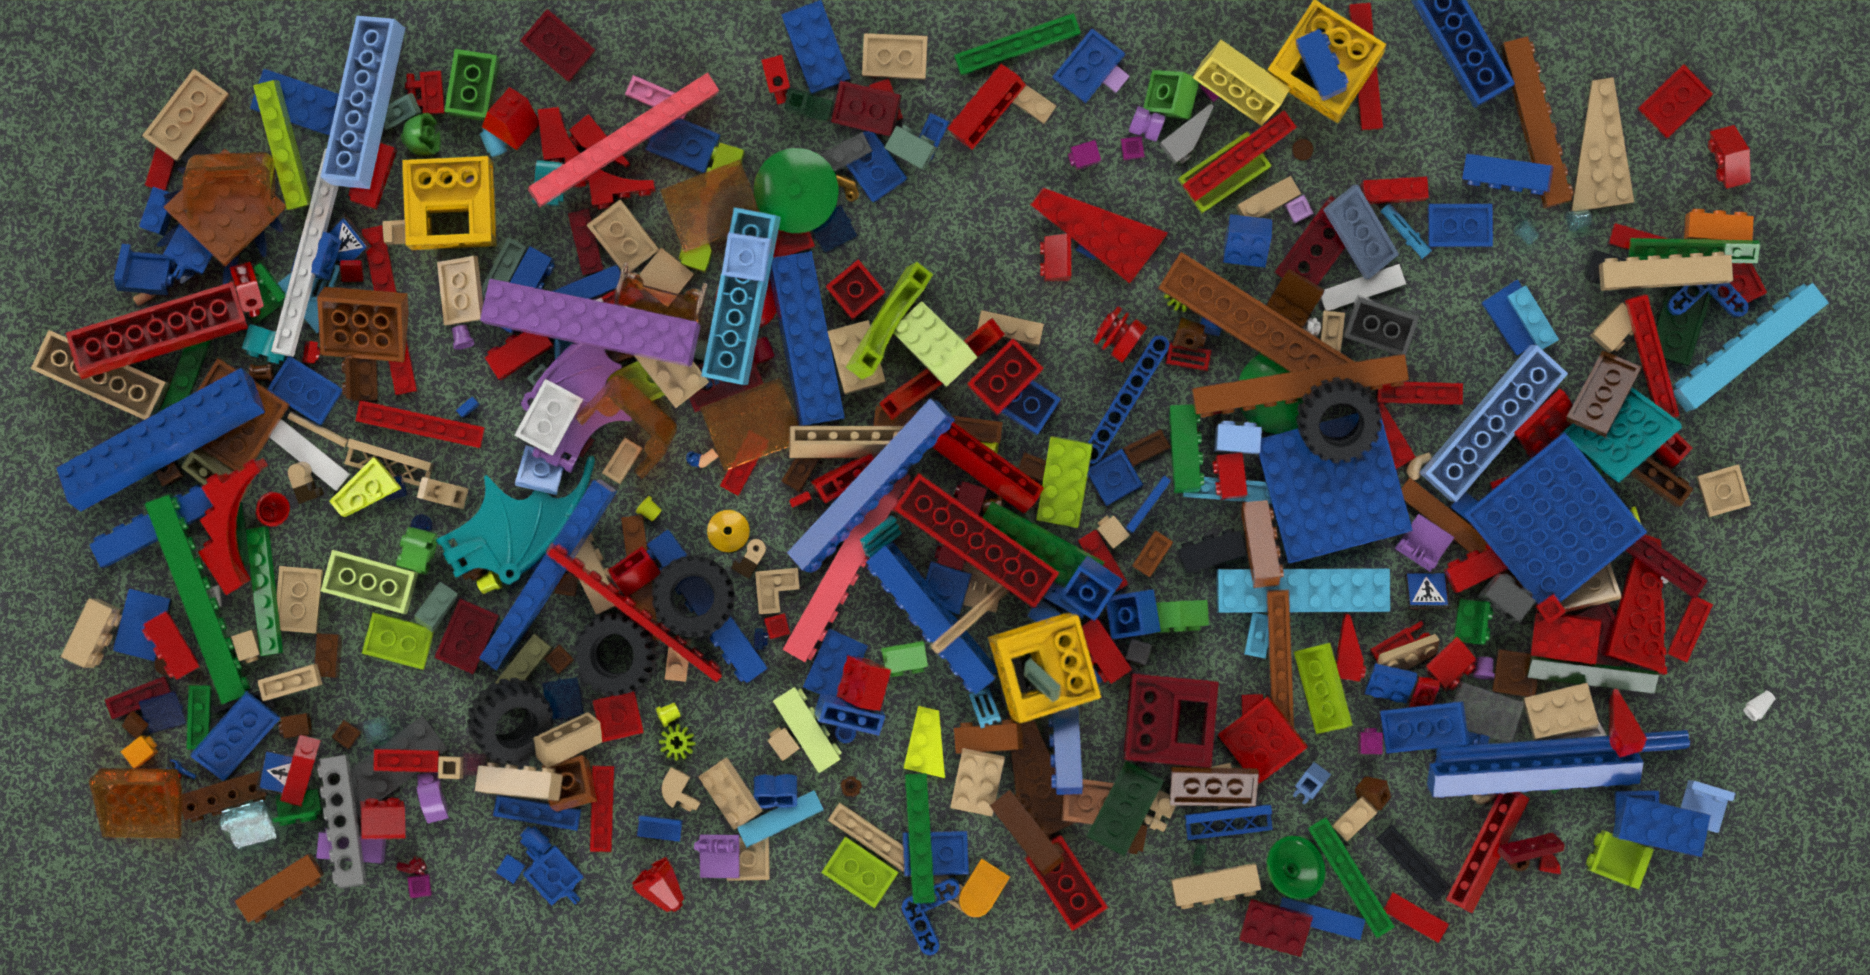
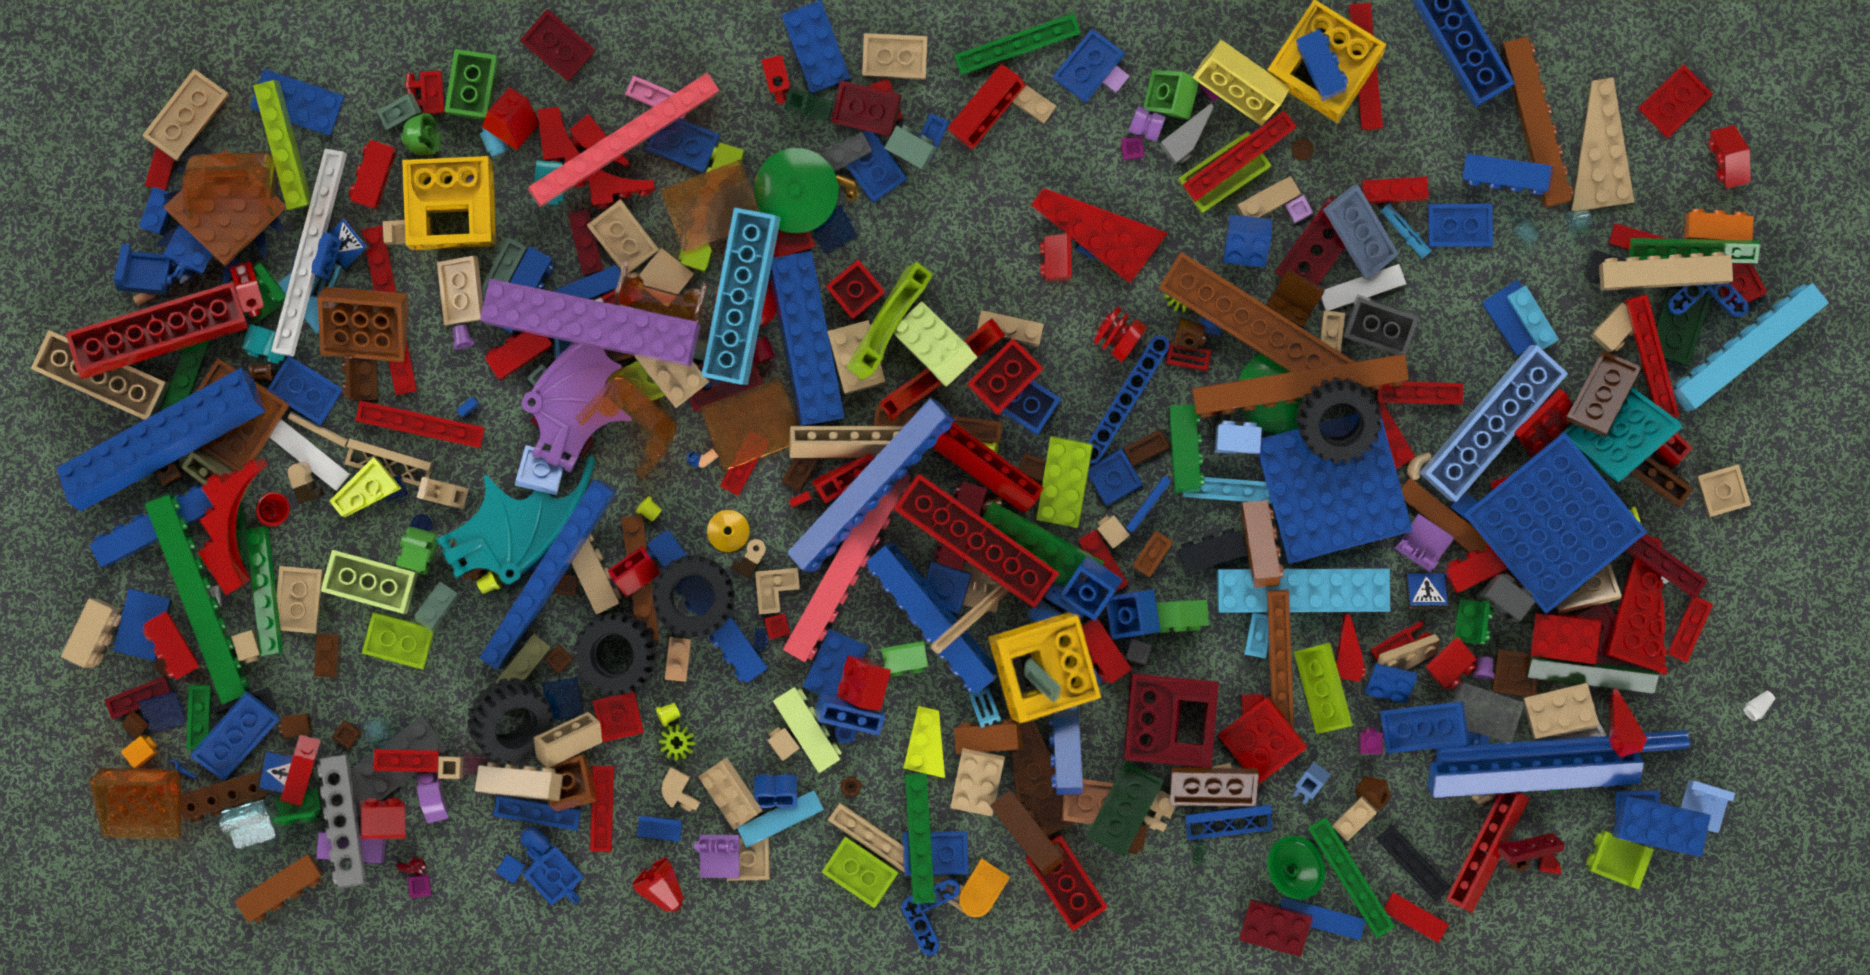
(289, 682): tan plate -> none
(311, 352): red plate -> none
(351, 270): red tile -> none
(363, 102): light blue brick -> none
(466, 636): dark red plate -> none
(549, 417): white plate -> none
(622, 460): tan tile -> none
(628, 606): red plate -> none
(746, 257): light blue tile -> none
(880, 539): teal tile -> none
(1084, 155): magenta brick -> none
(1215, 885): tan brick -> none
(1230, 476): red brick -> none
(1312, 326): white plate -> none
(1424, 692): red plate -> none
(1550, 608): red tile -> none

